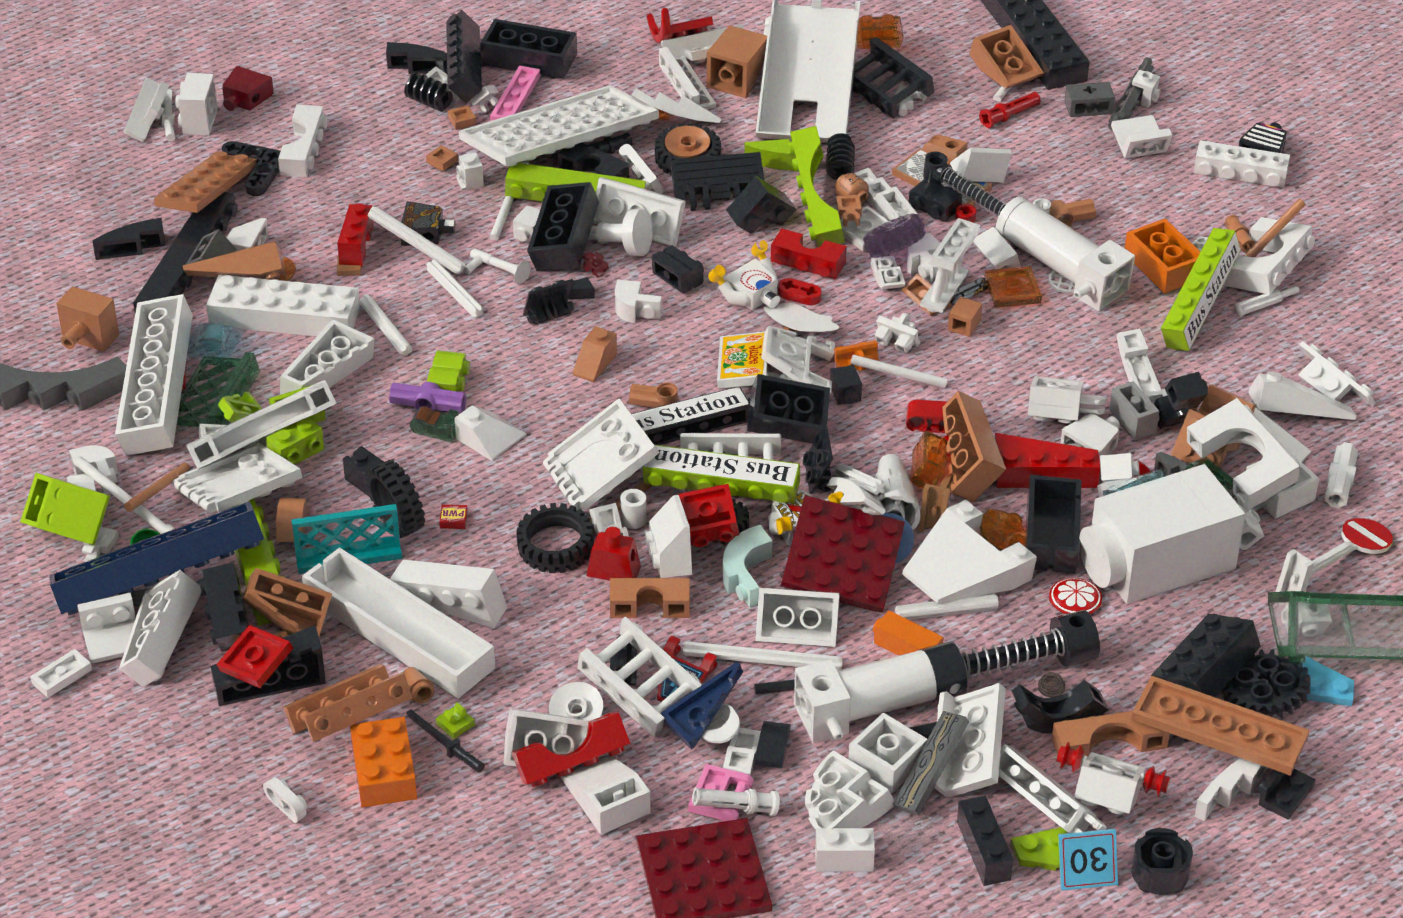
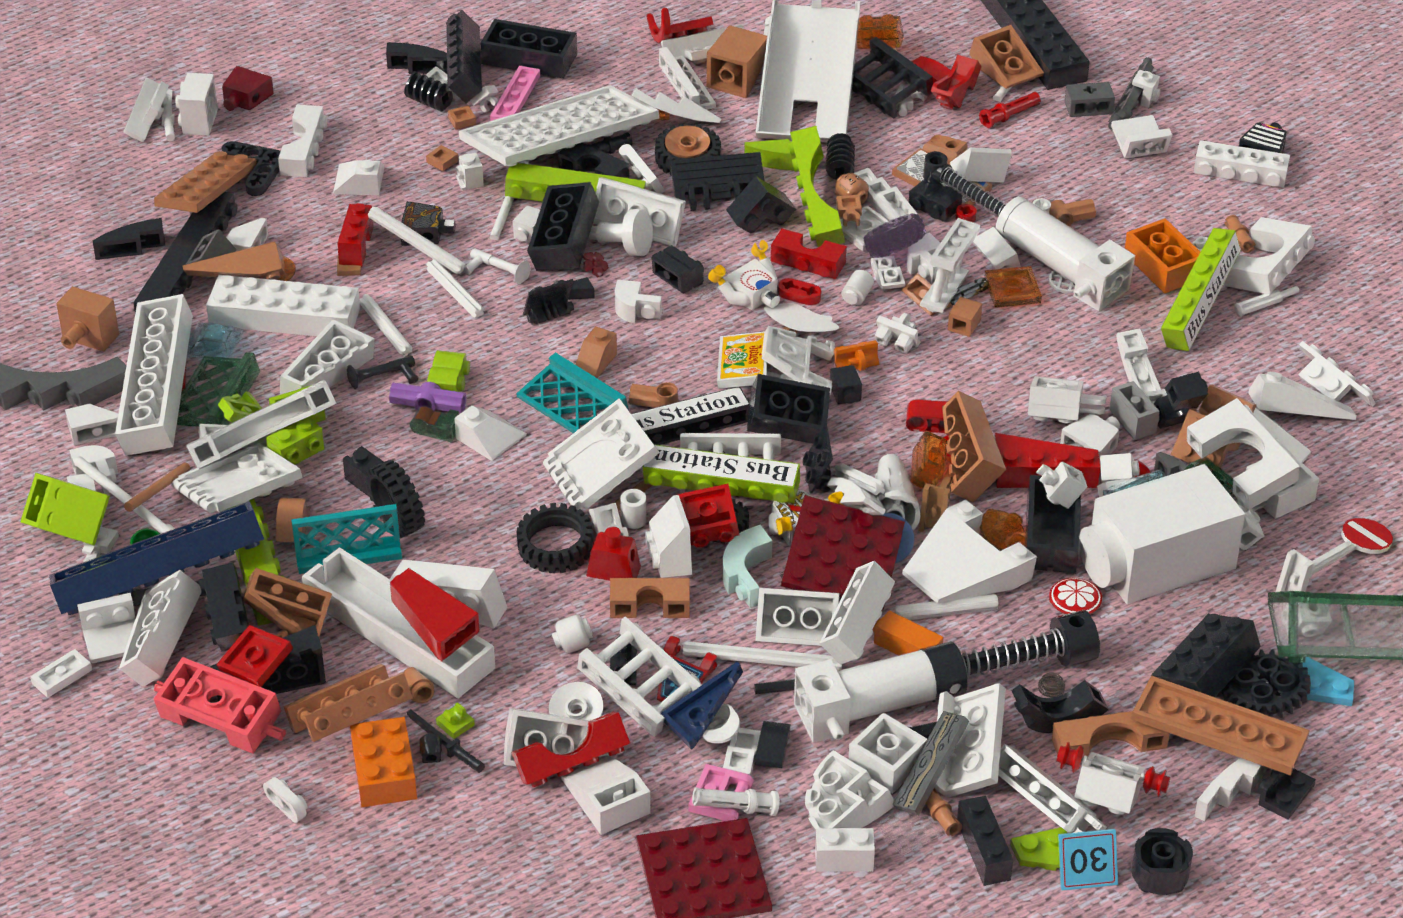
(90, 423): none -> white slope
(243, 712): none -> coral brick
(359, 178): none -> white slope
(403, 364): none -> black piece
(430, 748): none -> black hose
(433, 613): none -> red slope
(453, 516): tile -> none
(572, 376): none -> teal fence
(572, 633): none -> white head
(857, 287): none -> white brick
(857, 613): none -> white brick
(898, 371): white bar -> none
(932, 67): none -> red slope
(942, 812): none -> nougat pin
(953, 87): none -> red arch
(1062, 484): none -> white brick
(1276, 228): nougat bar -> none
(1341, 475): white piece -> none

